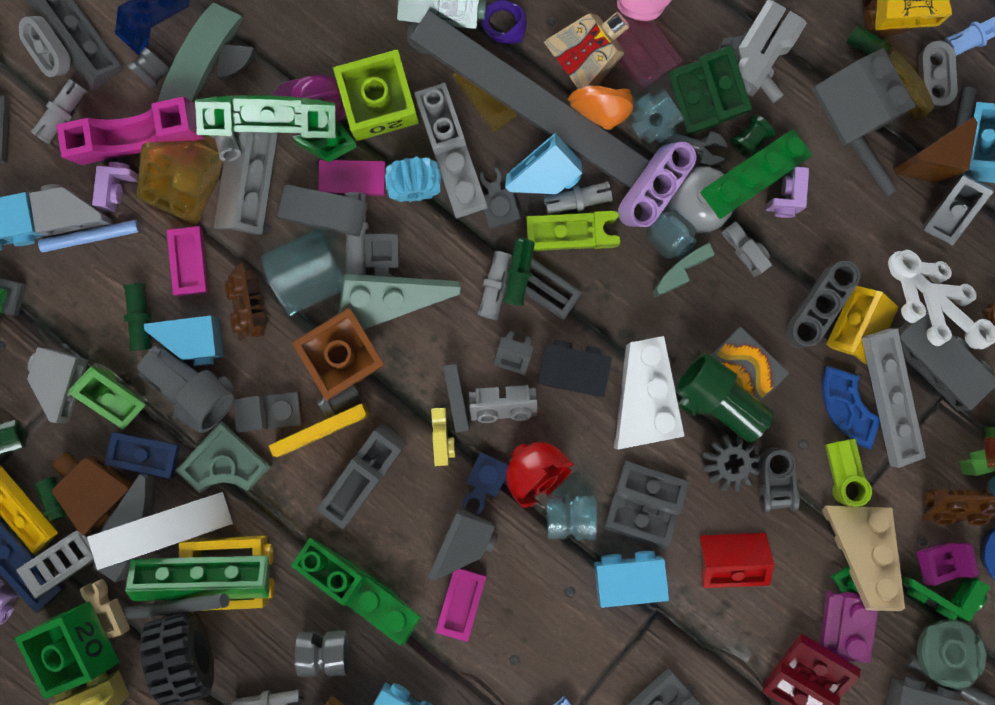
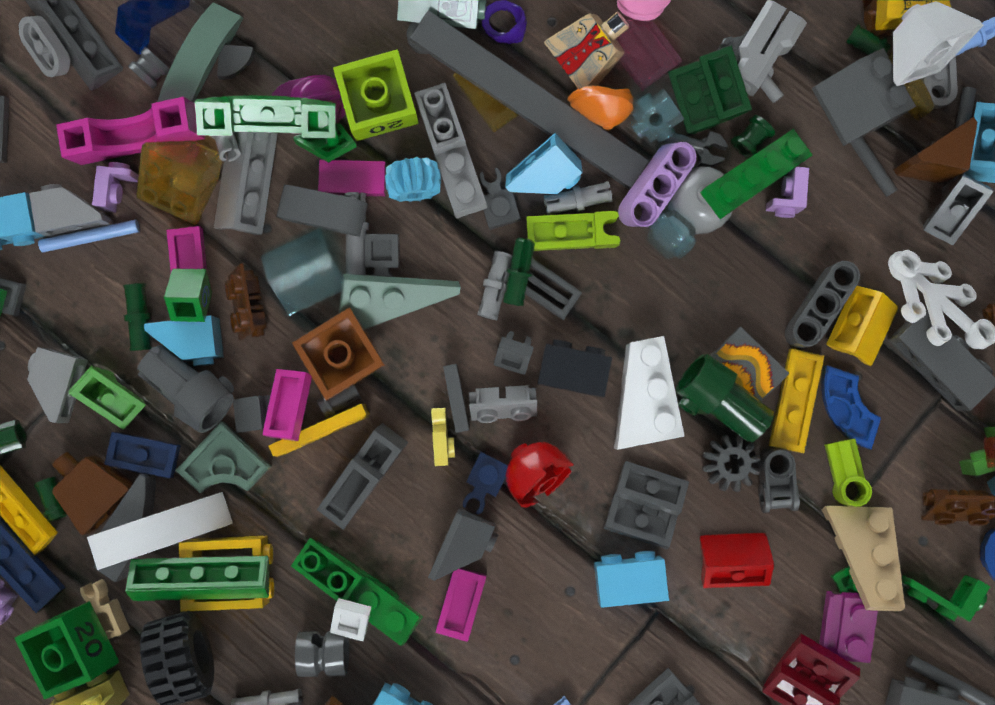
(51, 553): light grey slope -> none
(58, 111): light grey pin -> none
(176, 606): dark grey bar -> none
(188, 295): none -> green brick
(287, 405): none -> dark pink tile
(350, 619): none -> white tile
(571, 517): clear light blue wheel -> none
(677, 275): sand green slope -> none
(752, 255): light grey plate -> none
(796, 401): none -> yellow tile
(893, 397): light grey plate -> none
(929, 40): none -> white slope
(947, 562): magenta bracket -> none
(951, 654): sand green tile -> none

